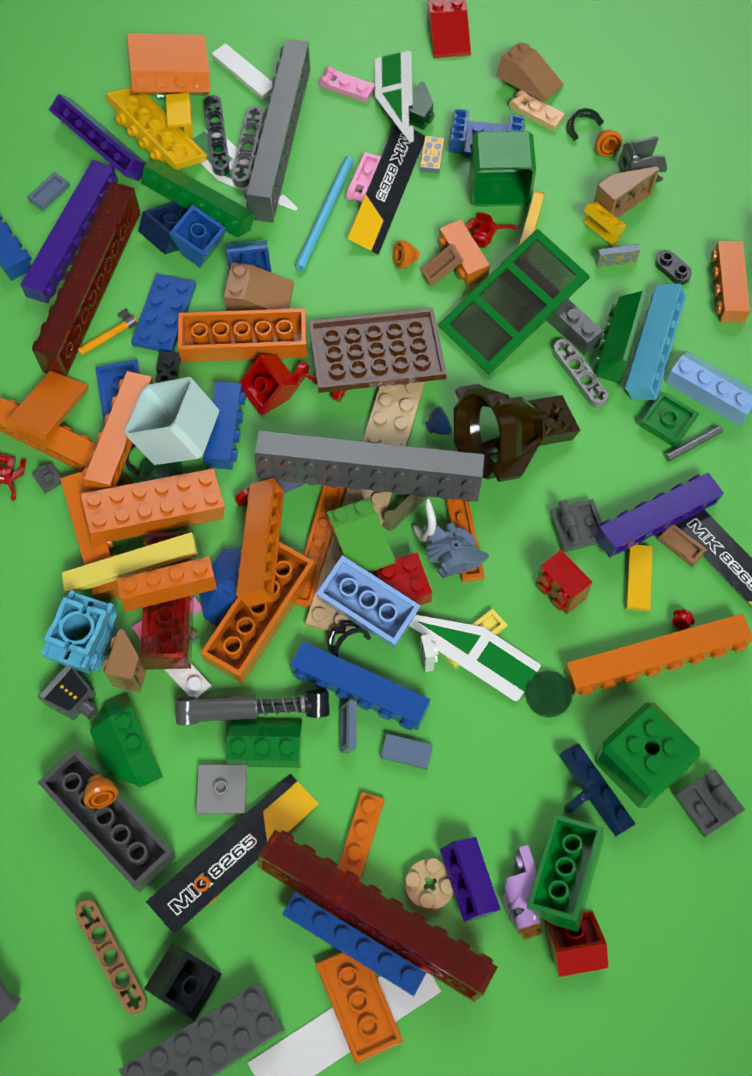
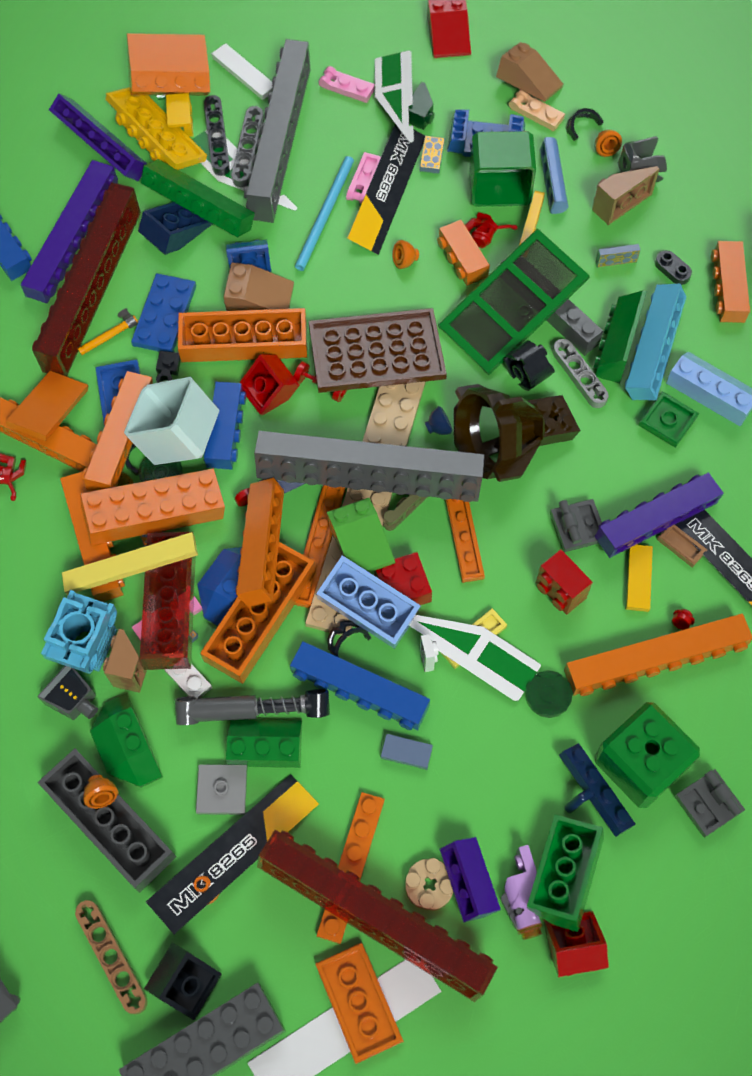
(47, 477): dark grey tile -> none
(48, 191): sand blue tile -> none
(166, 584): orange brick -> none
(197, 235): blue slope -> none
(348, 727): sand blue tile -> none
(354, 944): blue plate -> none
(442, 264): medium nougat tile -> none
(452, 548): sand blue helmet -> none
(529, 365): none -> black brick
(553, 176): none -> medium blue brick
(603, 222): yellow panel -> none
(693, 443): flat silver bar -> none

